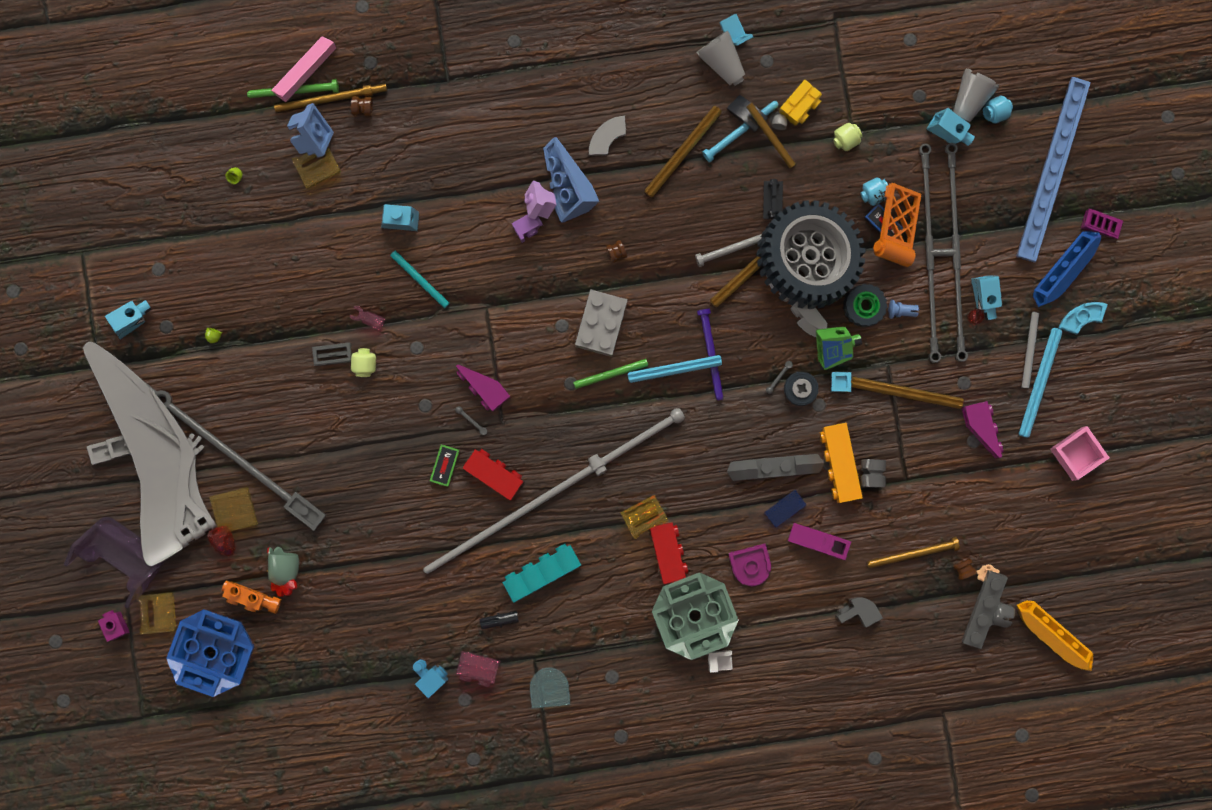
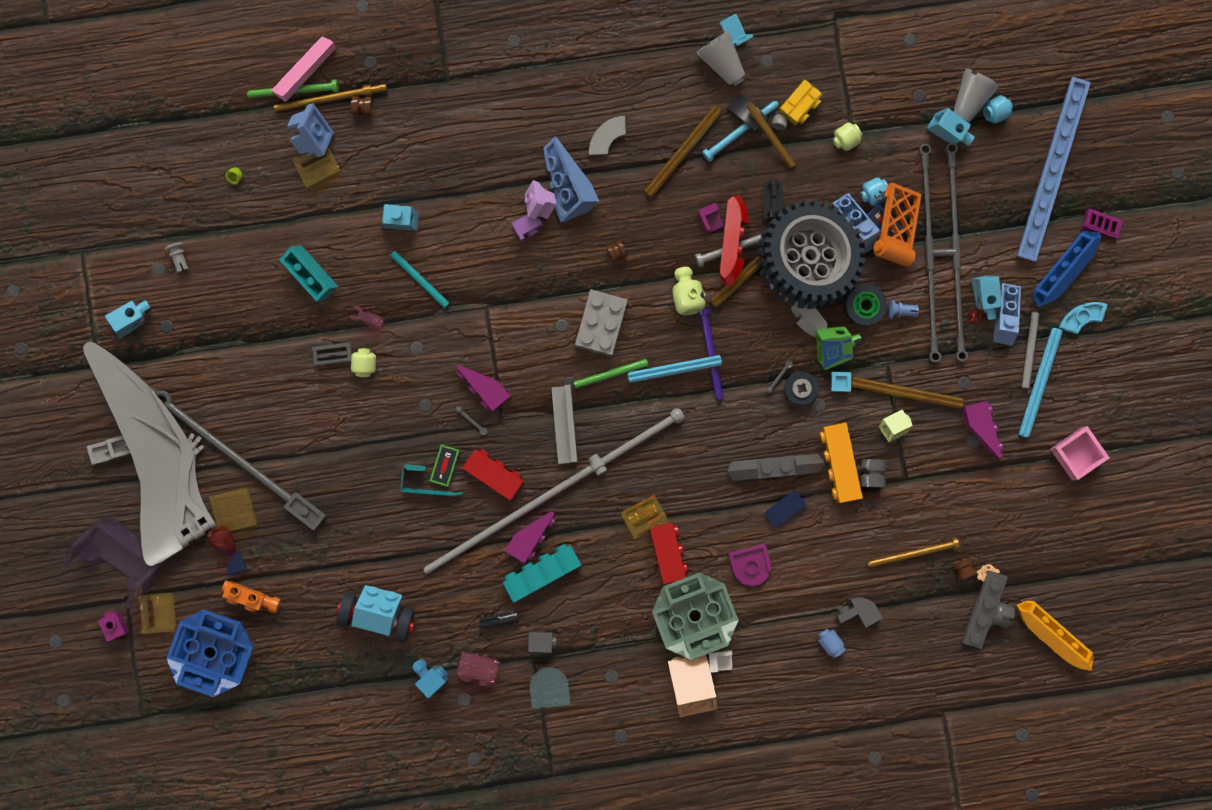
(177, 255): none -> light grey pin
(212, 335): lime hinge -> none
(236, 564): none -> clear blue tile
(282, 571): sand green piece -> none
(308, 273): none -> teal brick
(376, 612): none -> medium azure brick
(422, 468): none -> teal piece
(525, 540): none -> magenta slope
(541, 641): none -> dark grey brick
(564, 424): none -> light grey fence
(688, 293): none -> yellowish green piece
(692, 685): none -> light nougat slope
(710, 218): none -> magenta panel
(730, 262): none -> brick
(819, 541): magenta slope -> none
(831, 643): none -> medium blue brick
(867, 228): none -> medium blue slope
(895, 425): none -> yellowish green brick
(1007, 319): none -> medium blue slope

